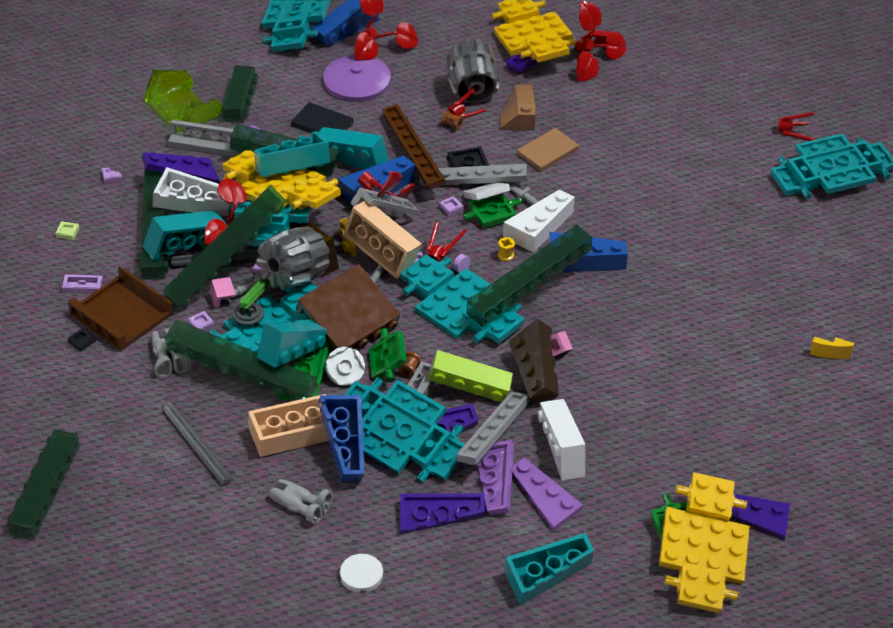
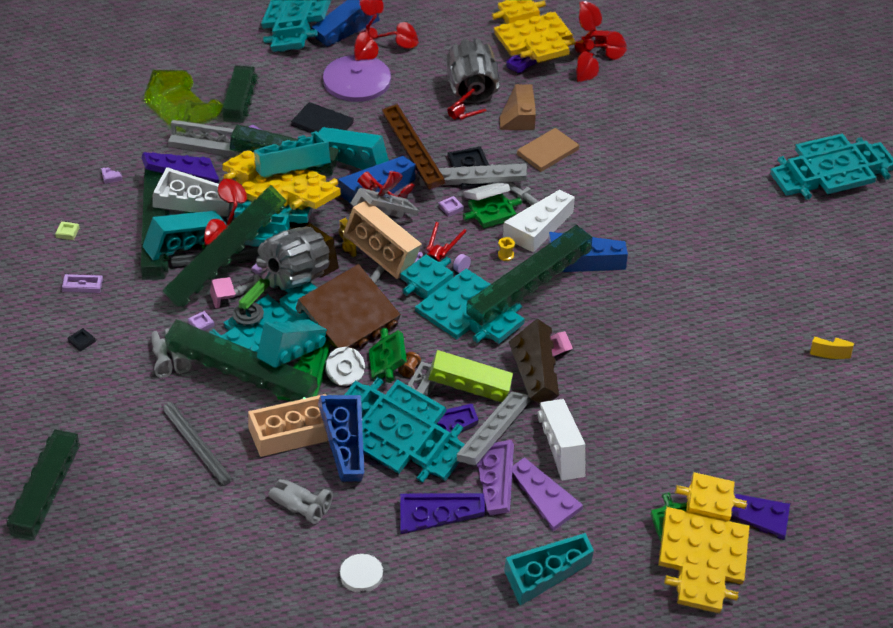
(122, 310): reddish brown panel -> none
(446, 120): dark orange bush -> none
(786, 124): red plant -> none

